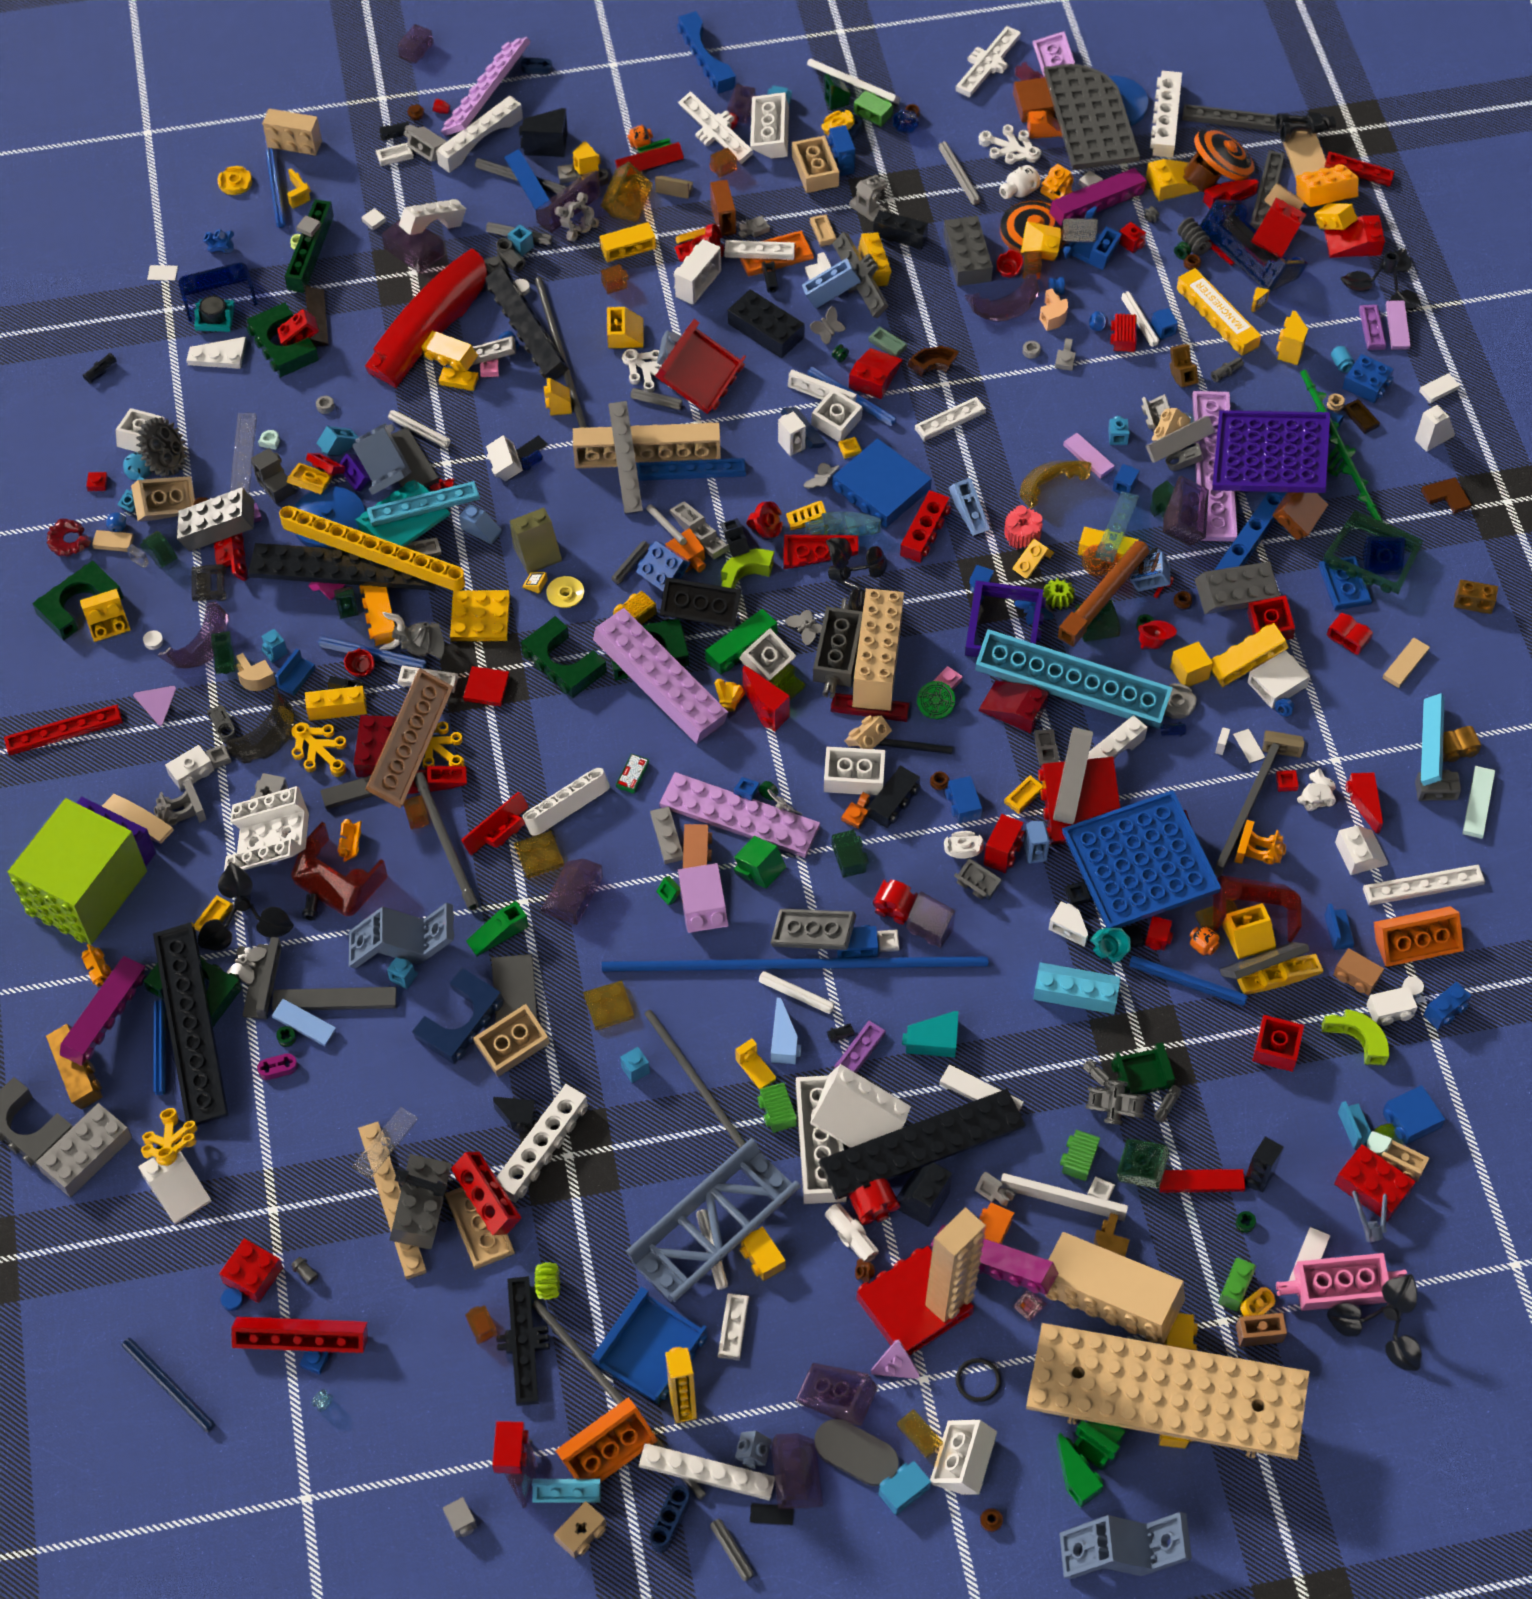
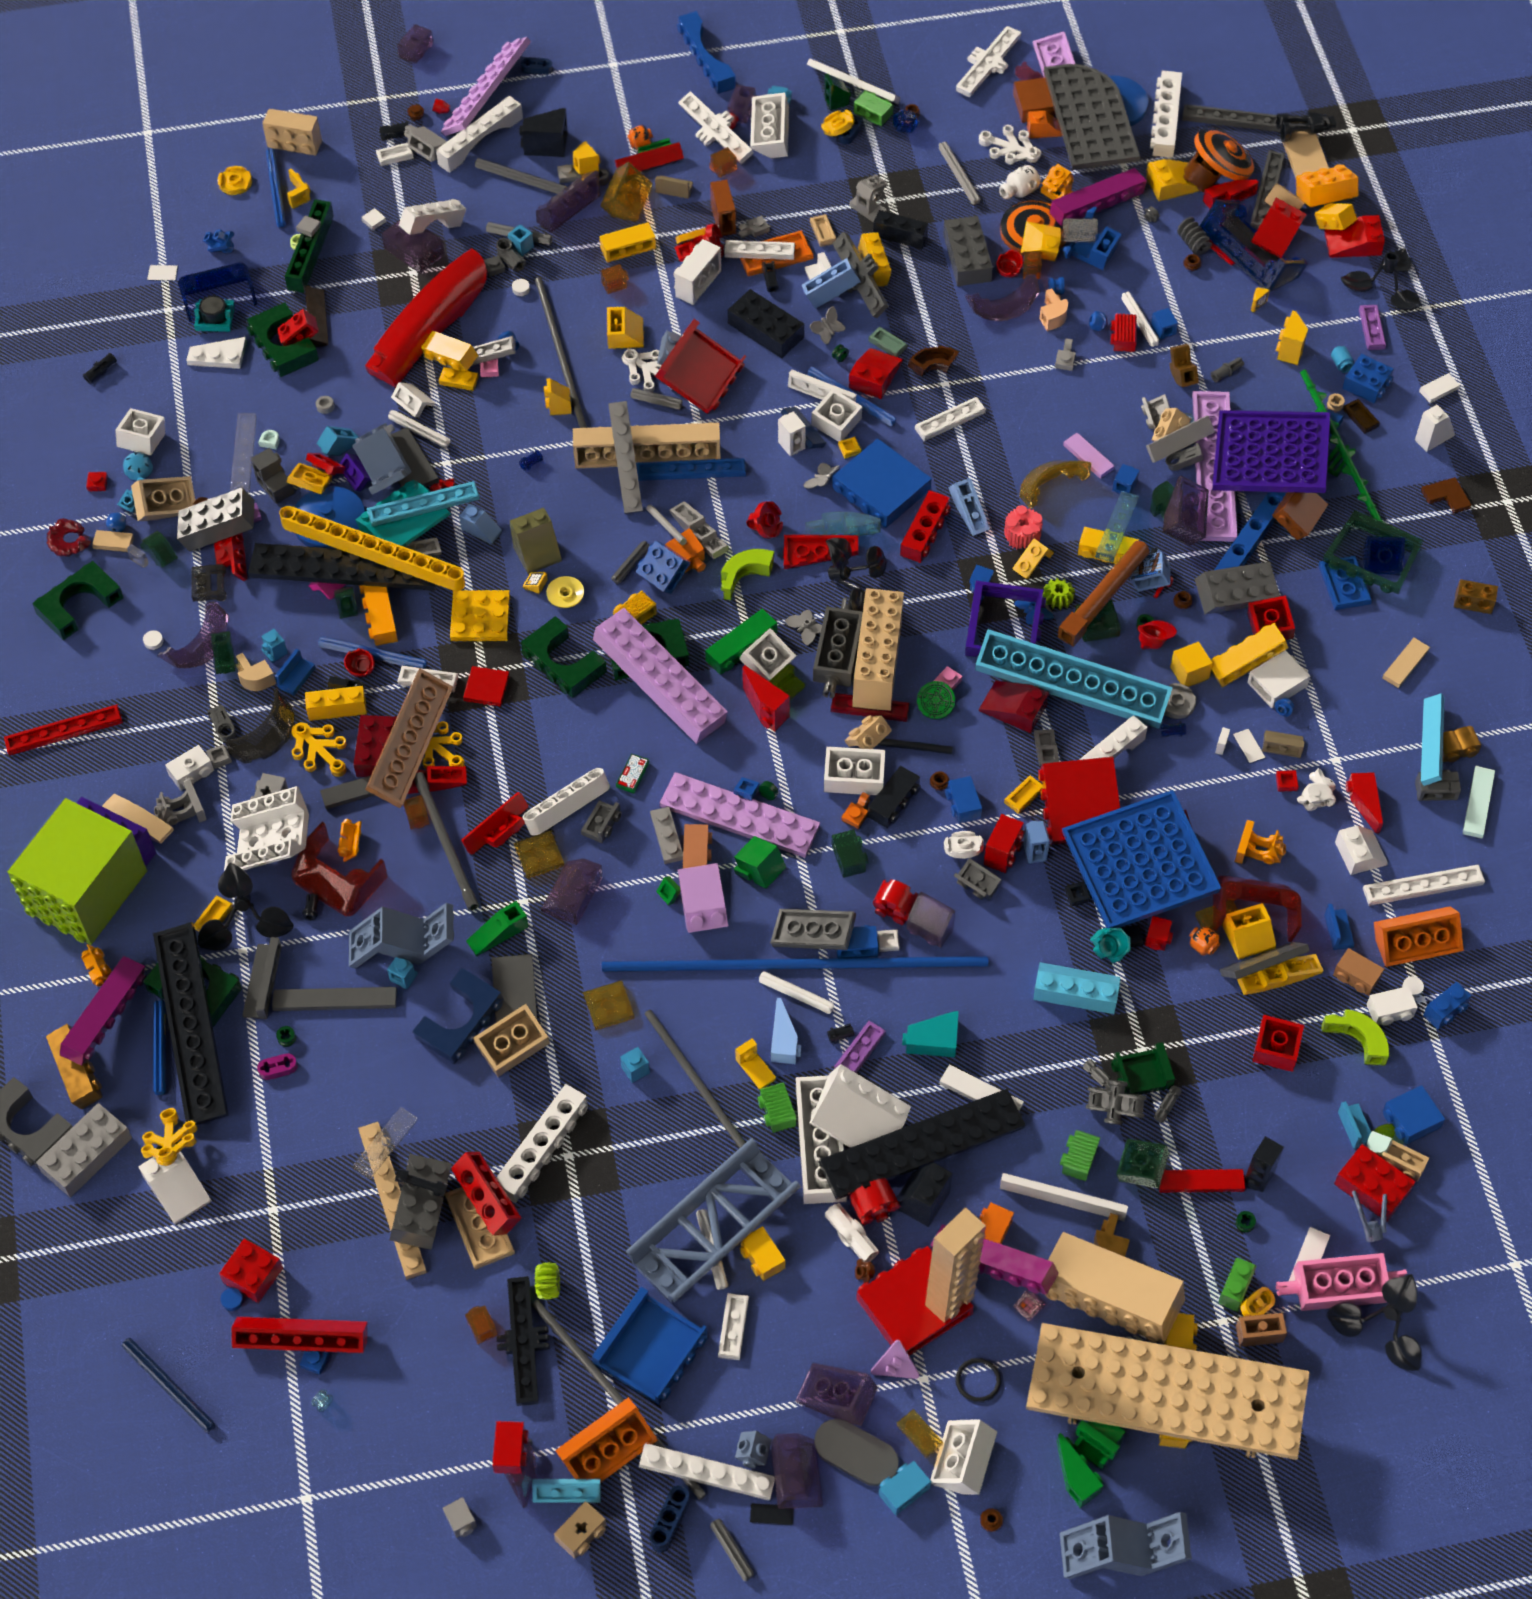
(105, 615): yellow slope -> none
(156, 702): lavender piece -> none
(161, 447): dark grey gear -> none
(246, 959): light grey piece -> none
(304, 1022): light blue tile -> none
(304, 1270): dark grey pin -> none
(411, 398): none -> white panel
(417, 639): dark grey helmet -> none
(504, 458): white brick -> none
(517, 1113): black slope -> none
(526, 179): blue tile -> none
(526, 323): black brick -> none
(535, 444): black sticker -> none
(567, 213): light grey piece -> none
(601, 821): none -> dark grey bracket
(681, 1384): yellow brick -> none
(700, 602): black brick -> none
(729, 694): yellow rock -> none
(735, 537): black slope -> none
(781, 802): light grey piece -> none
(805, 511): yellow slope -> none
(815, 164): tan brick -> none
(842, 149): blue brick -> none
(991, 1189): light grey plate -> none
(1031, 349): light grey tile -> none
(1069, 924): white slope -> none
(1073, 775): light grey beam -> none
(1089, 179): white tile -> none
(1094, 565): clear orange piece -> none
(1101, 1189): white tile -> none
(1118, 427): dark azure brick -> none
(1132, 237): red brick -> none
(1182, 250): dark green bush -> none
(1188, 980): blue axle -> none
(1218, 312): yellow brick -> none
(1246, 809): dark grey tile -> none
(1349, 633): red brick -> none
(1361, 169): red tile -> none
(1397, 325): lavender tile -> none

